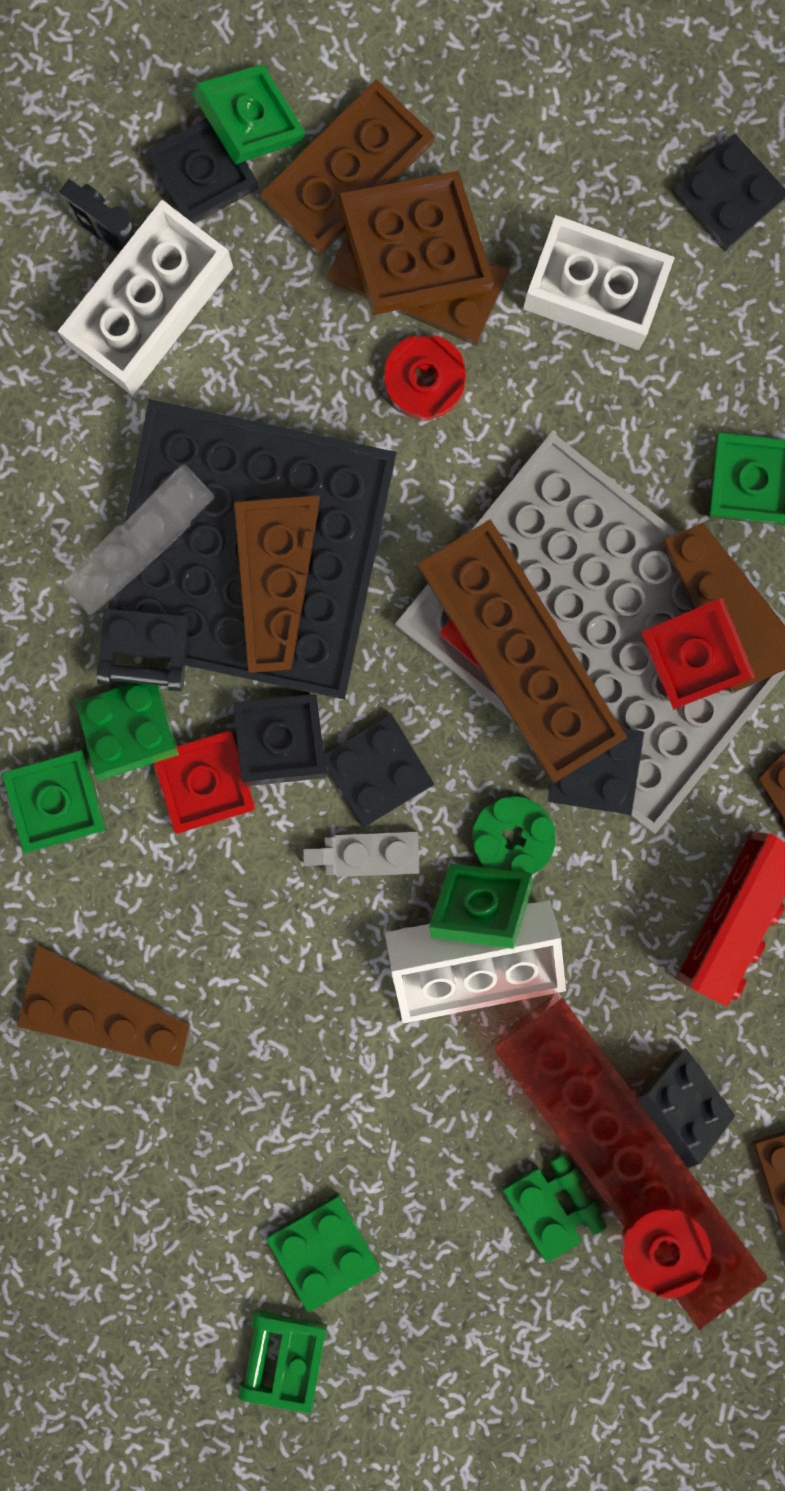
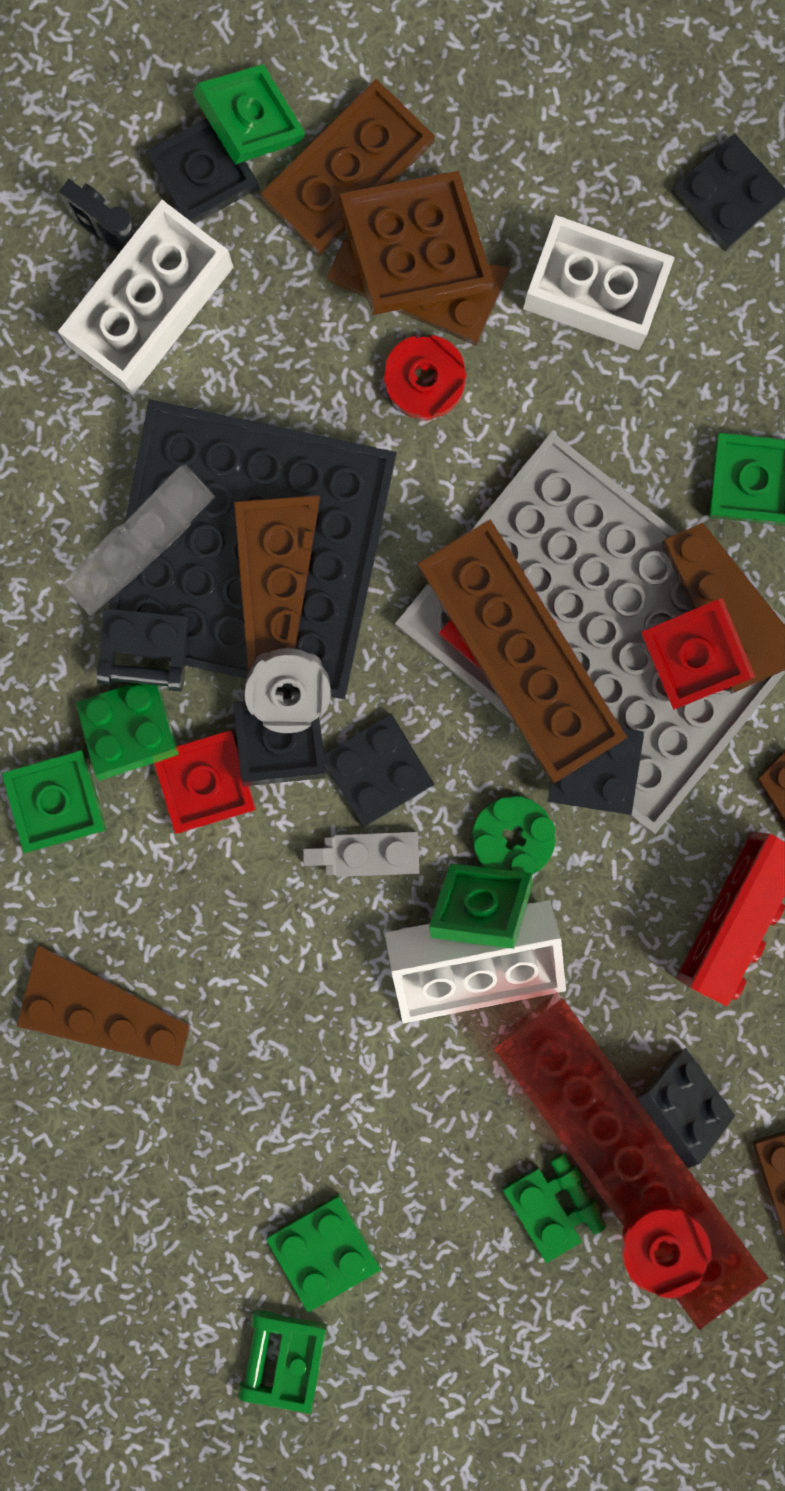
(281, 667): none -> light grey plate

